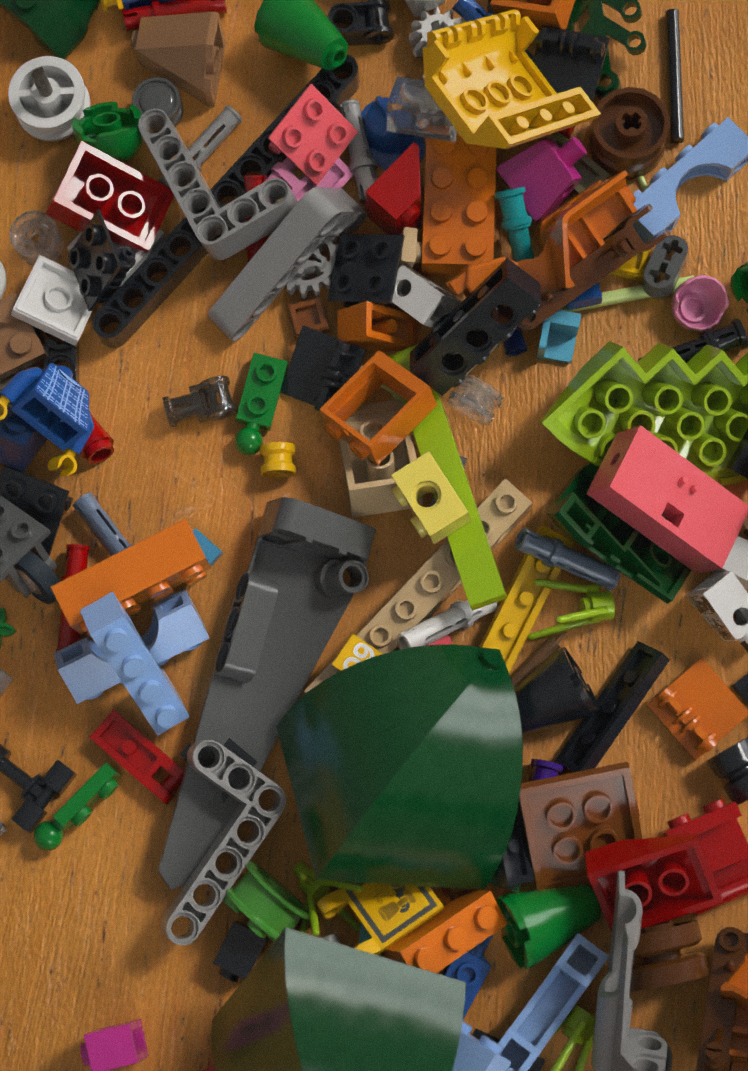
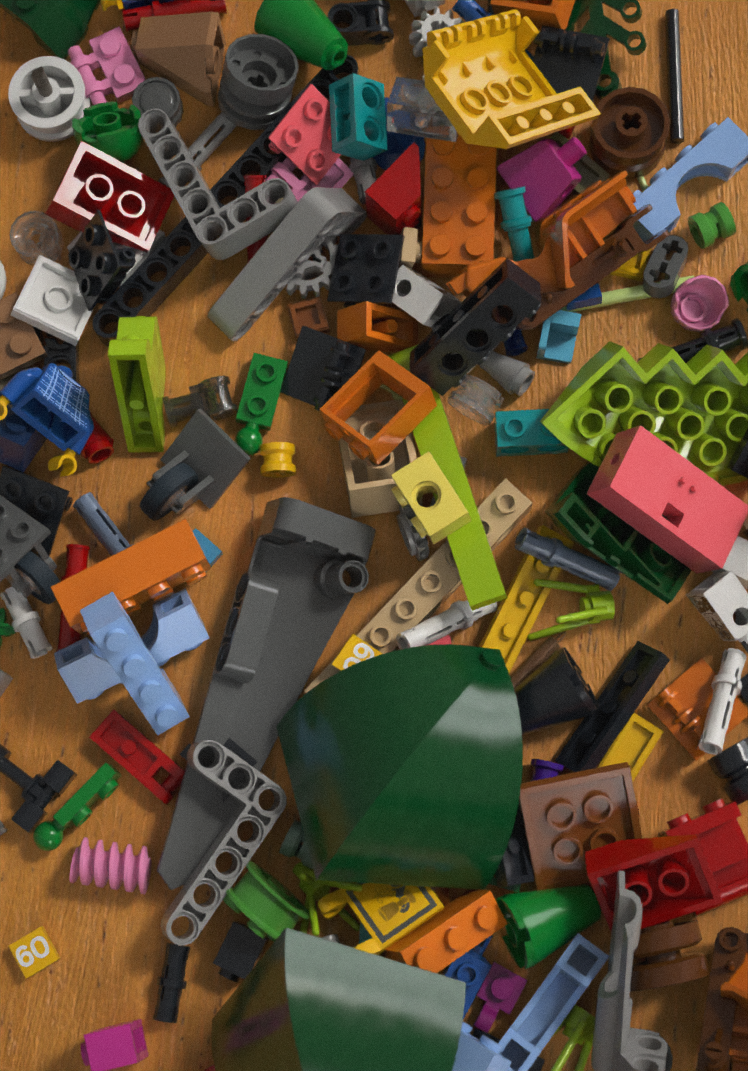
(26, 623): none -> white pin
(34, 952): none -> yellow tile
(111, 866): none -> bright pink piece
(117, 62): none -> bright pink plate
(139, 382): none -> lime brick
(171, 983): none -> black pin
(196, 467): none -> dark grey plate
(256, 80): none -> dark grey wheel
(292, 844): none -> sand green wheel
(358, 117): none -> teal brick
(414, 543): none -> light grey gear
(500, 992): none -> magenta plate
(509, 372): none -> light grey cone
(524, 434): none -> teal brick
(633, 744): none -> yellow tile
(712, 225): none -> bright green wheel
(725, 689): none -> white pin

